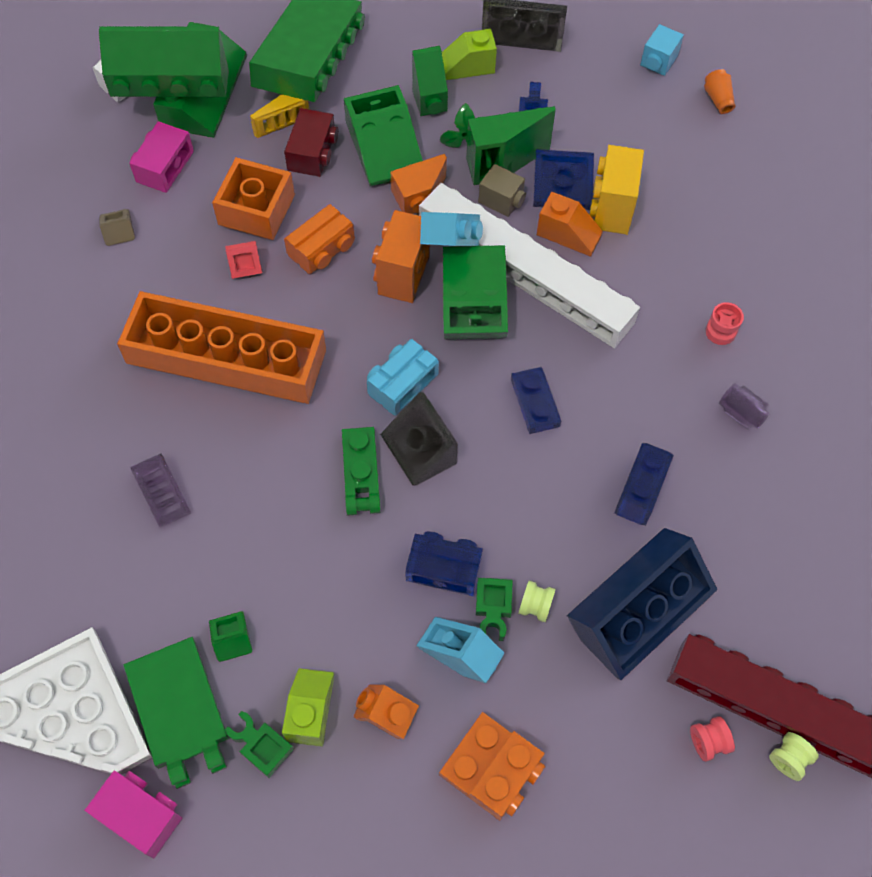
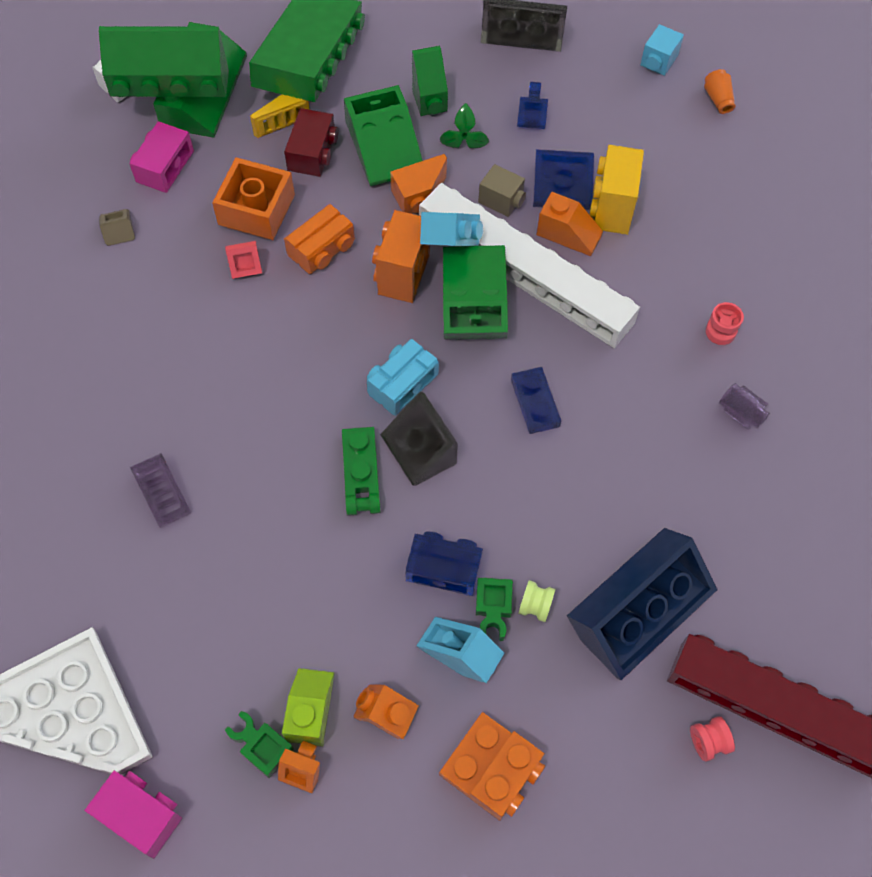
(177, 709): green tile -> none
(223, 347): orange brick -> none
(230, 636): green slope -> none
(300, 768): none -> orange tile
(470, 55): lime slope -> none
(507, 140): green slope -> none
(644, 484): clear blue brick -> none
(793, 756): yellowish green wheel -> none

